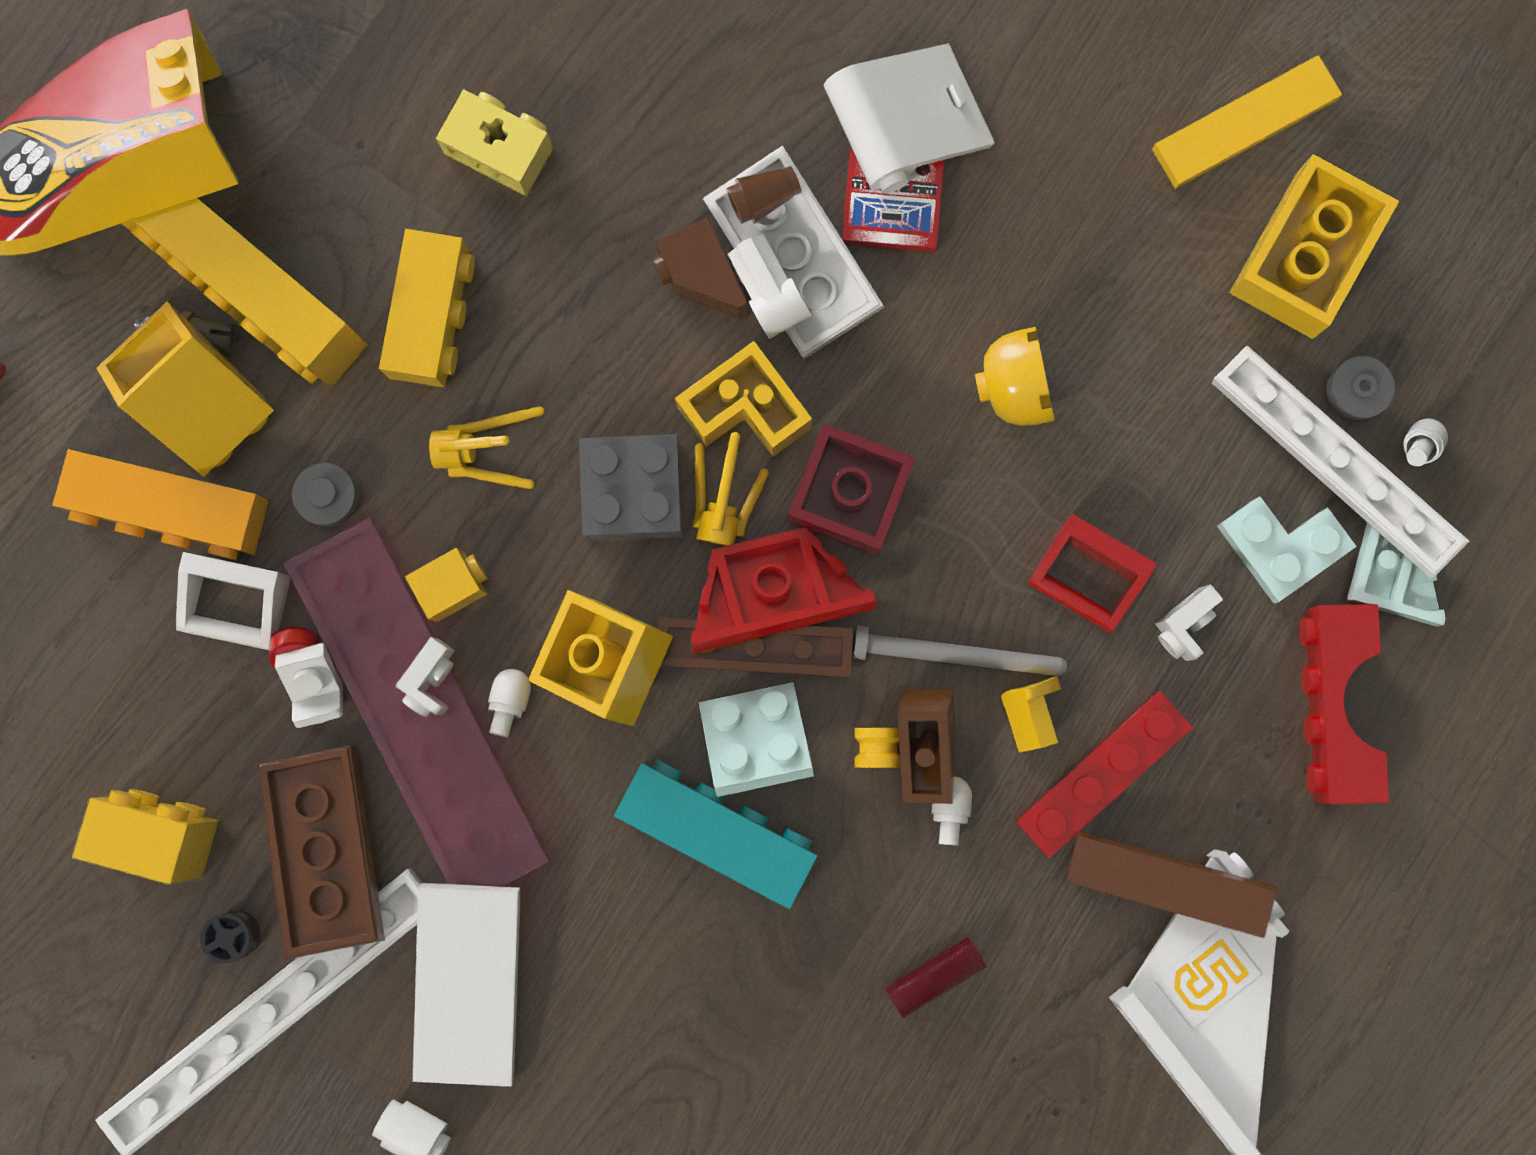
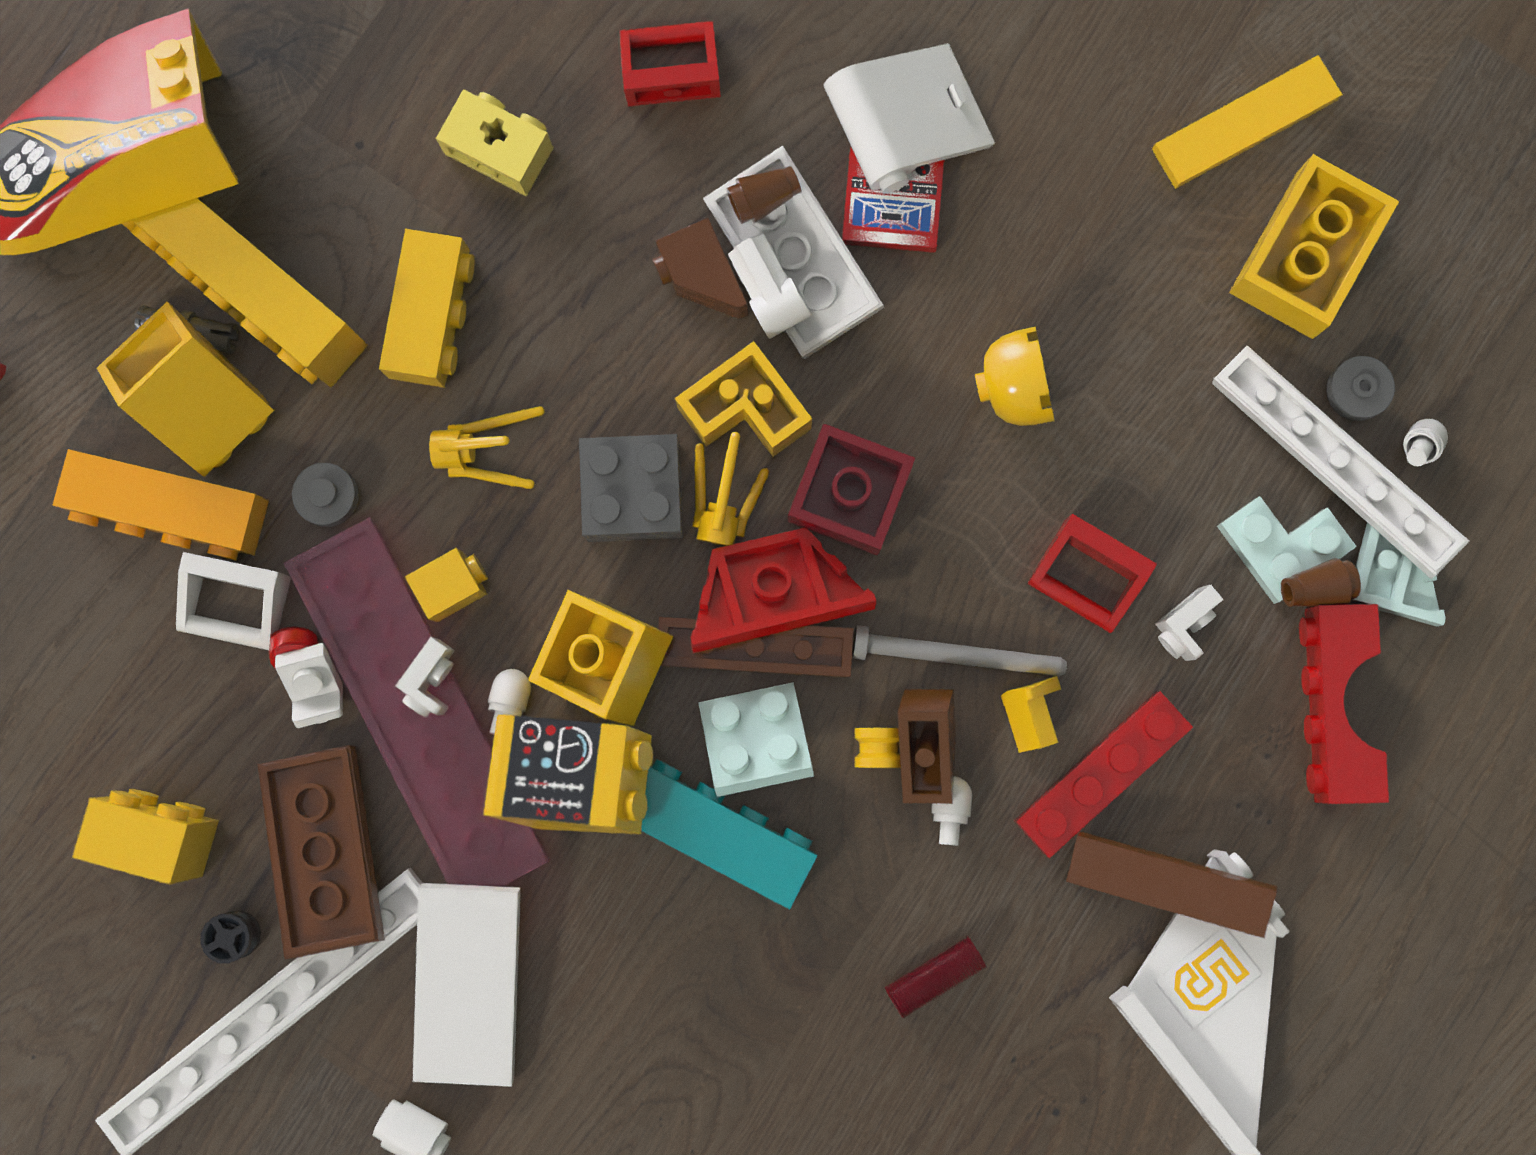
(568, 775): none -> slope
(669, 82): none -> red tile
(1324, 584): none -> reddish brown cone

